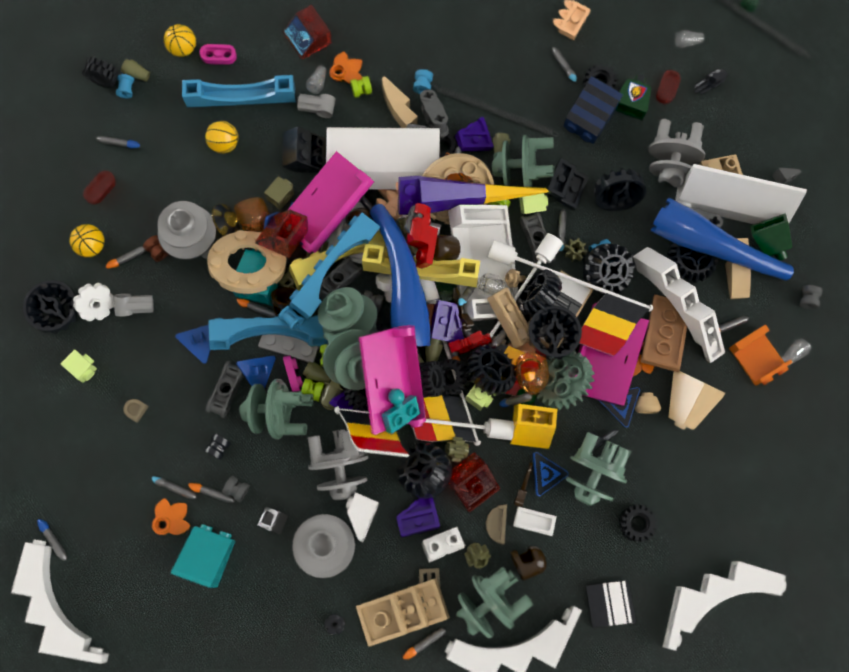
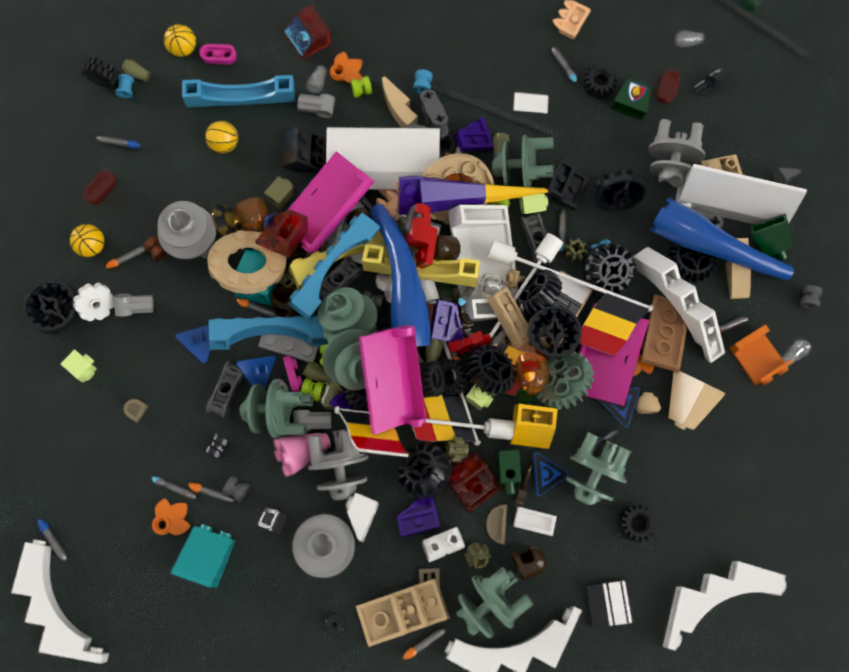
(291, 318): dark azure bush -> none
(295, 451): none -> bright pink cone
(314, 420): none -> light grey piece
(403, 411): teal plate -> none
(506, 460): none -> dark green torso
(515, 400): flat silver piece -> none
(531, 102): none -> white sticker
(592, 110): slope -> none

